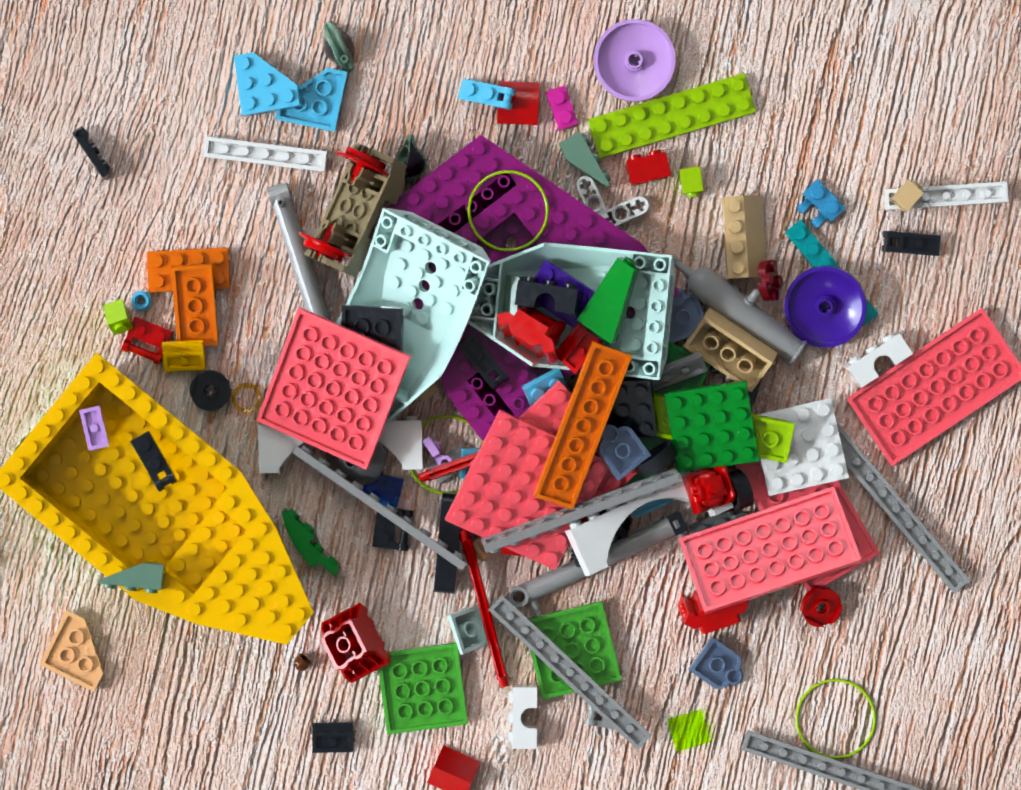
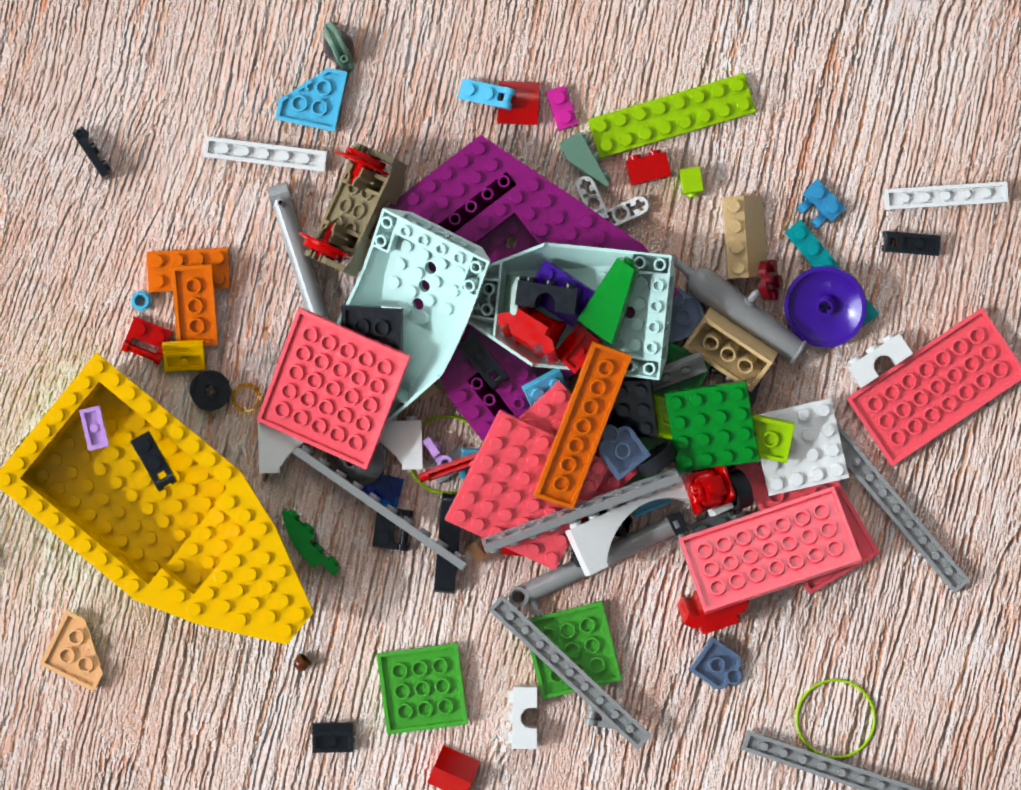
(118, 317): lime brick -> none
(144, 575): sand green slope -> none
(263, 86): medium azure plate -> none
(354, 643): red slope -> none
(414, 158): hat -> none
(468, 629): light aqua slope -> none
(469, 210): lime piece -> none
(483, 605): red piece -> none
(634, 60): lavender dish -> none
(688, 730): clear neon green piece -> none
(824, 616): red plate -> none
(907, 195): tan brick -> none

